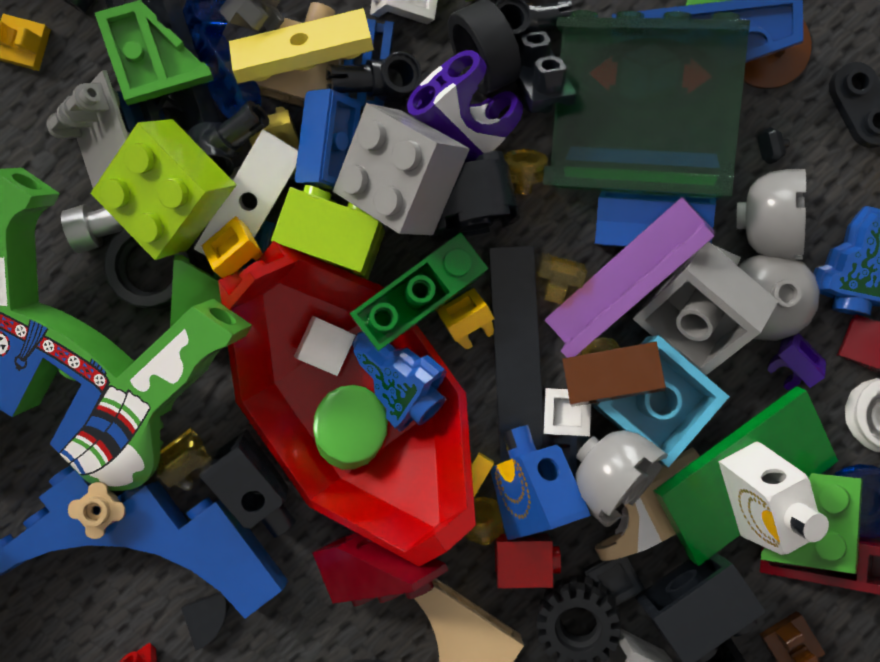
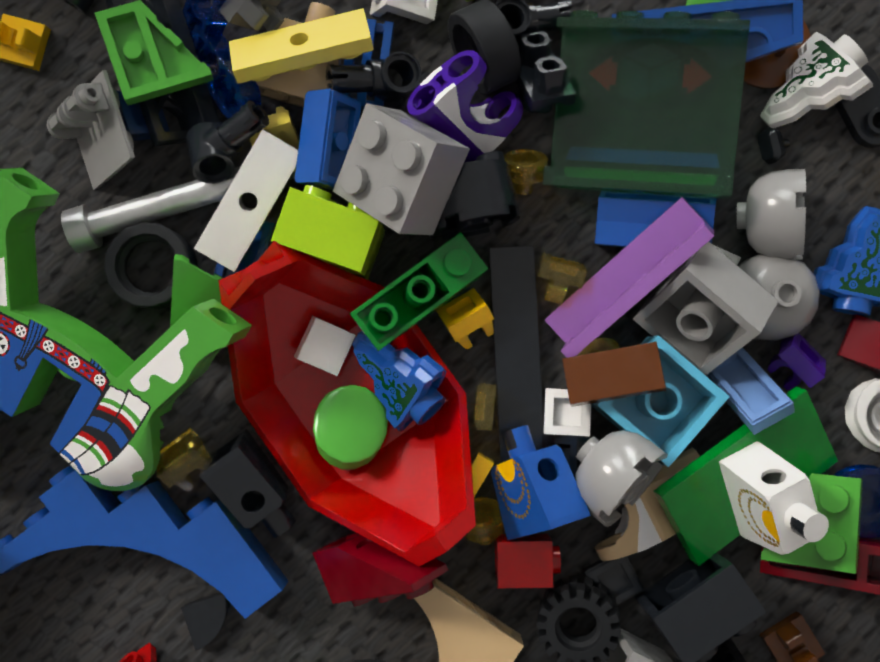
(107, 501): tan plate -> none
(162, 188): lime brick -> none
(231, 248): yellow tile -> none
(484, 406): none -> clear yellow tile
(751, 392): none -> medium blue tile
(818, 79): none -> white rock

